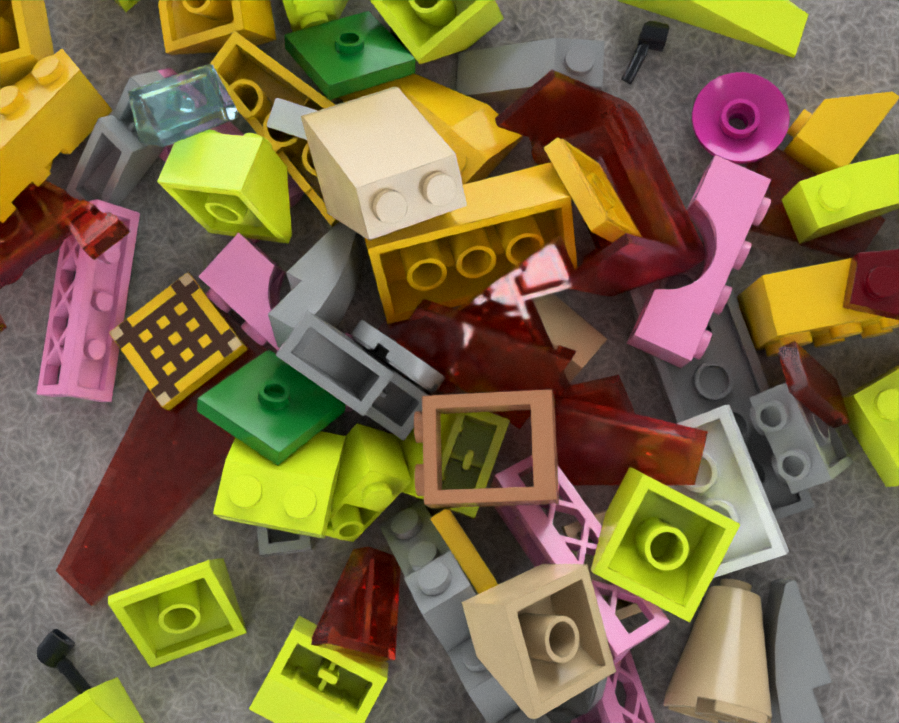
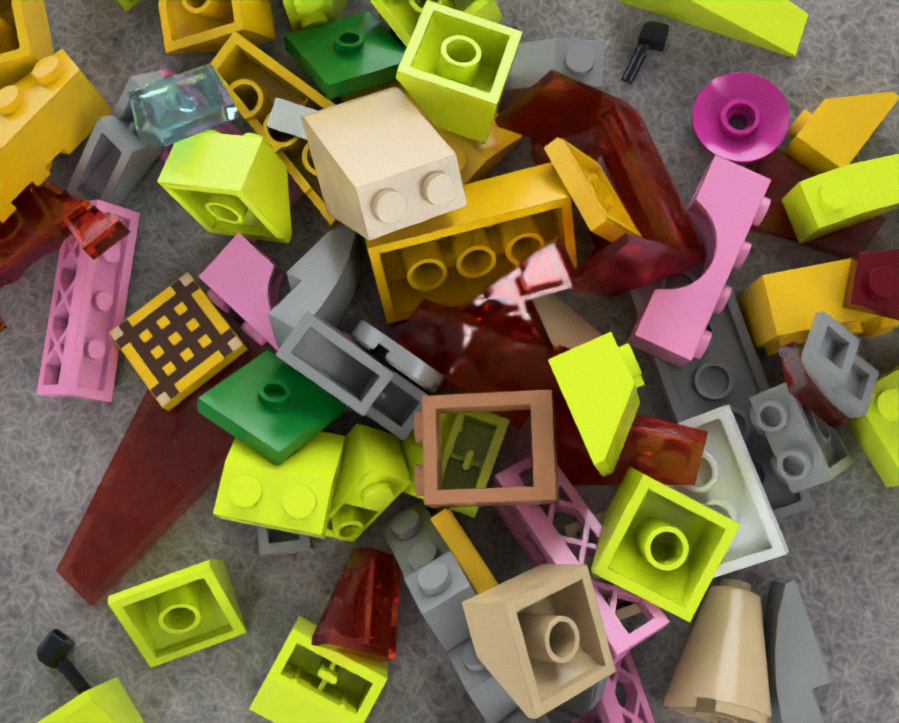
(458, 69): none -> neon yellow slope
(601, 394): none -> neon yellow slope
(836, 368): none -> light grey slope

